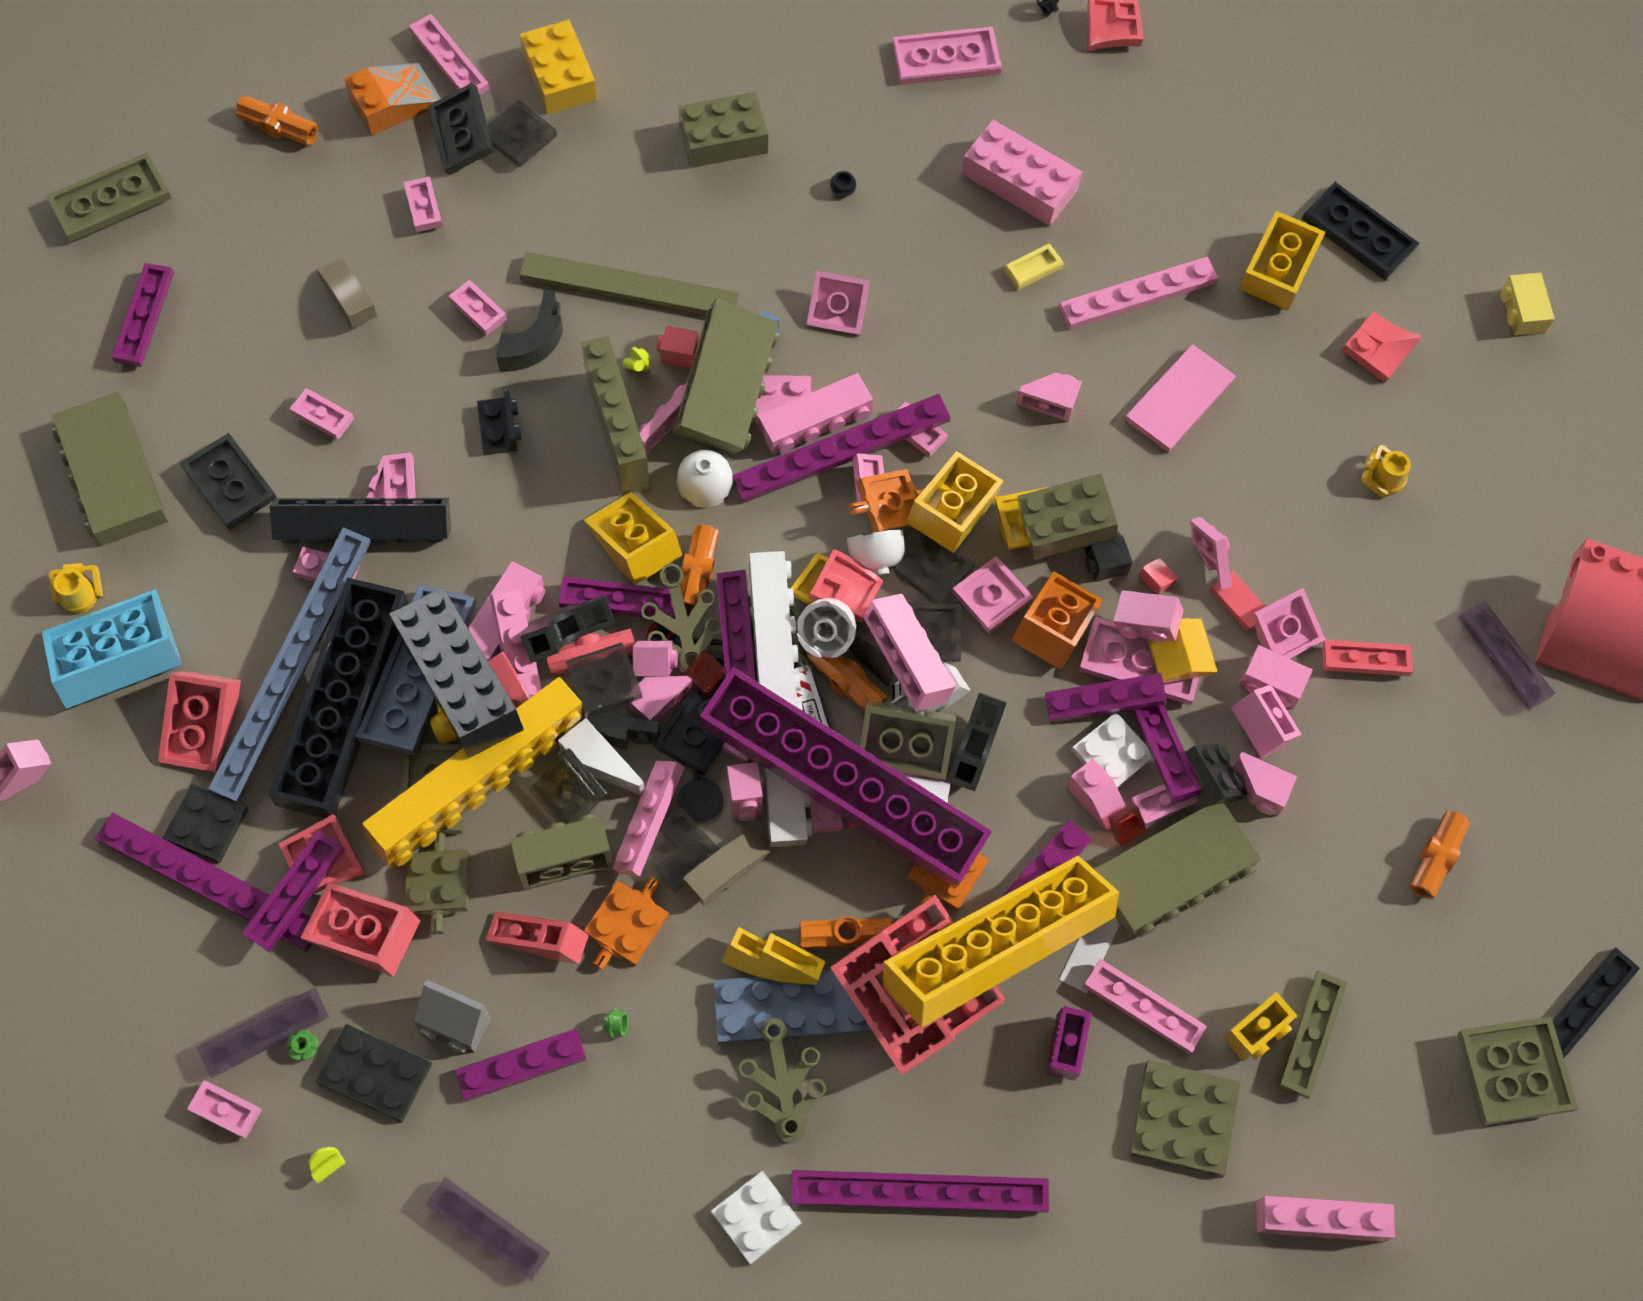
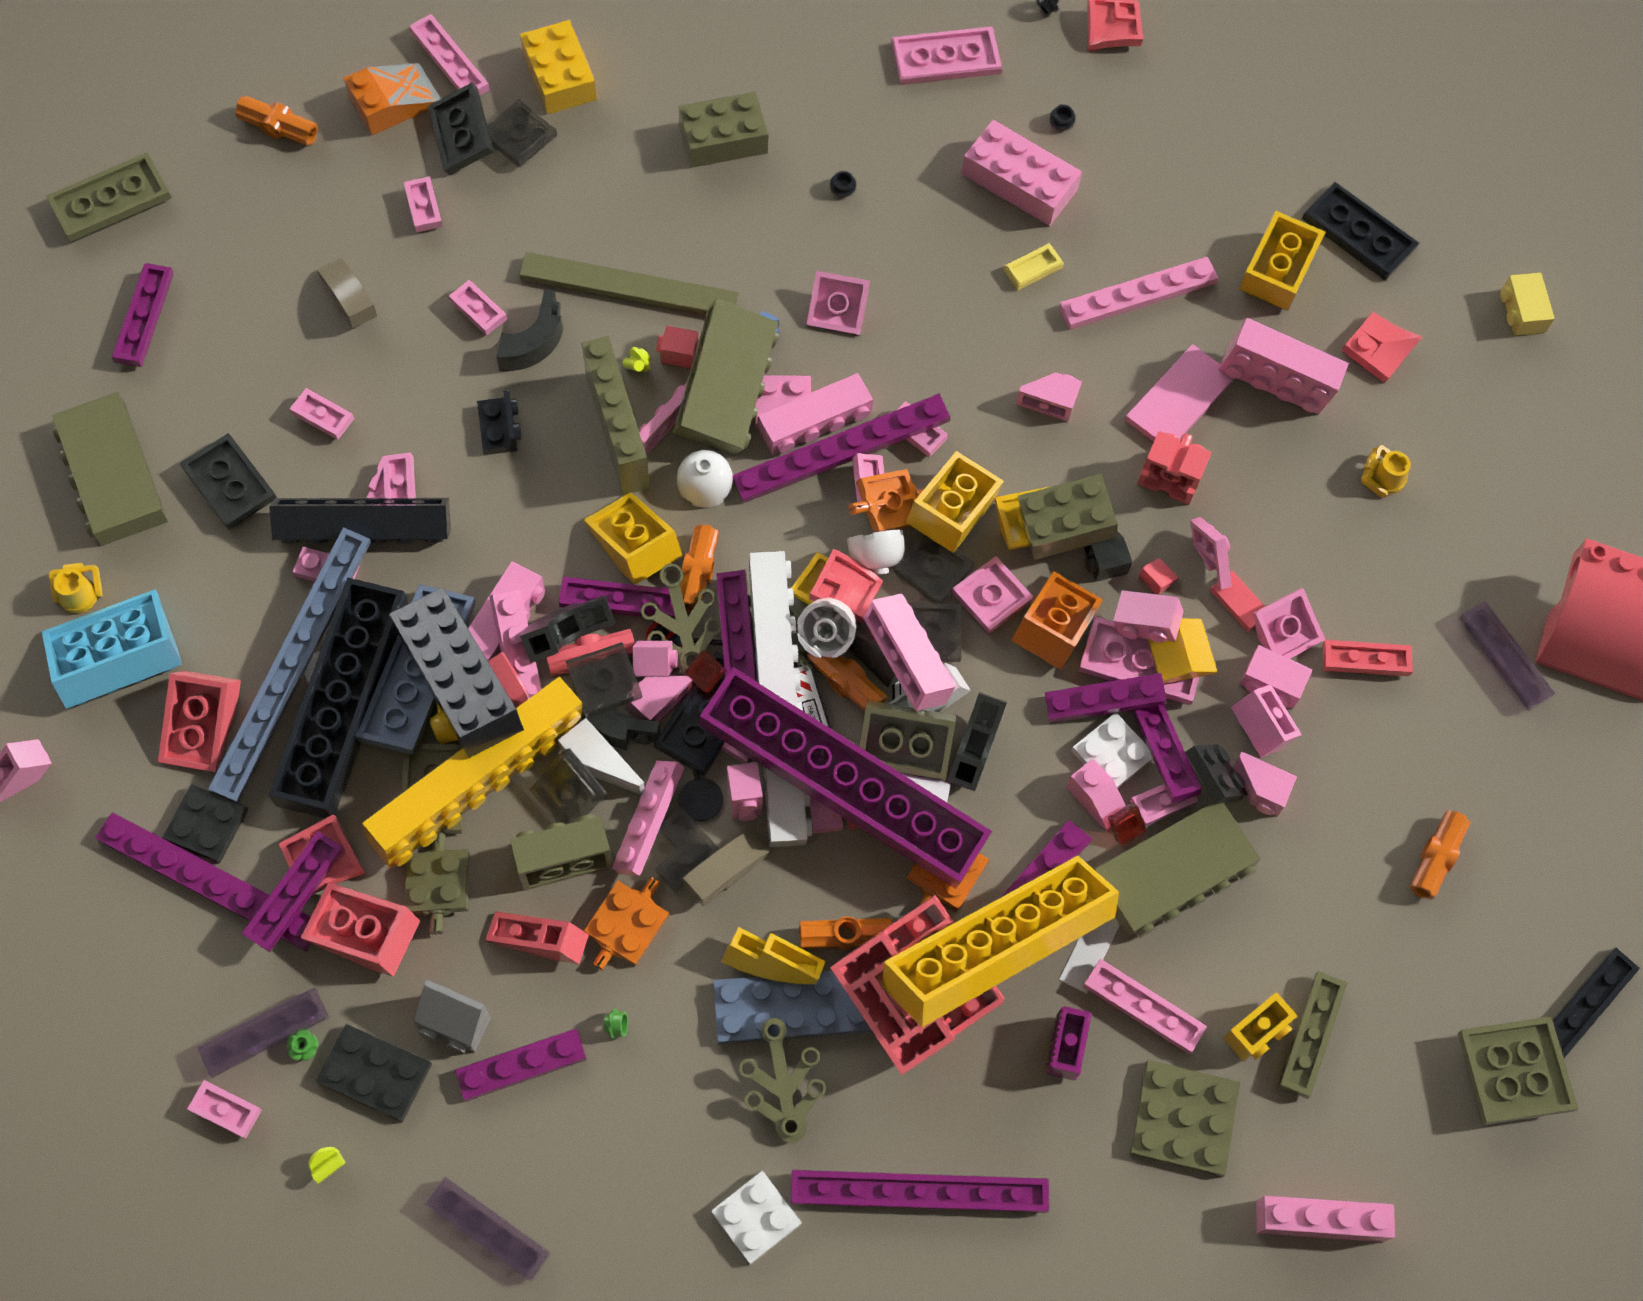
(1062, 117): none -> black plate
(1174, 466): none -> coral brick
(1283, 366): none -> bright pink brick

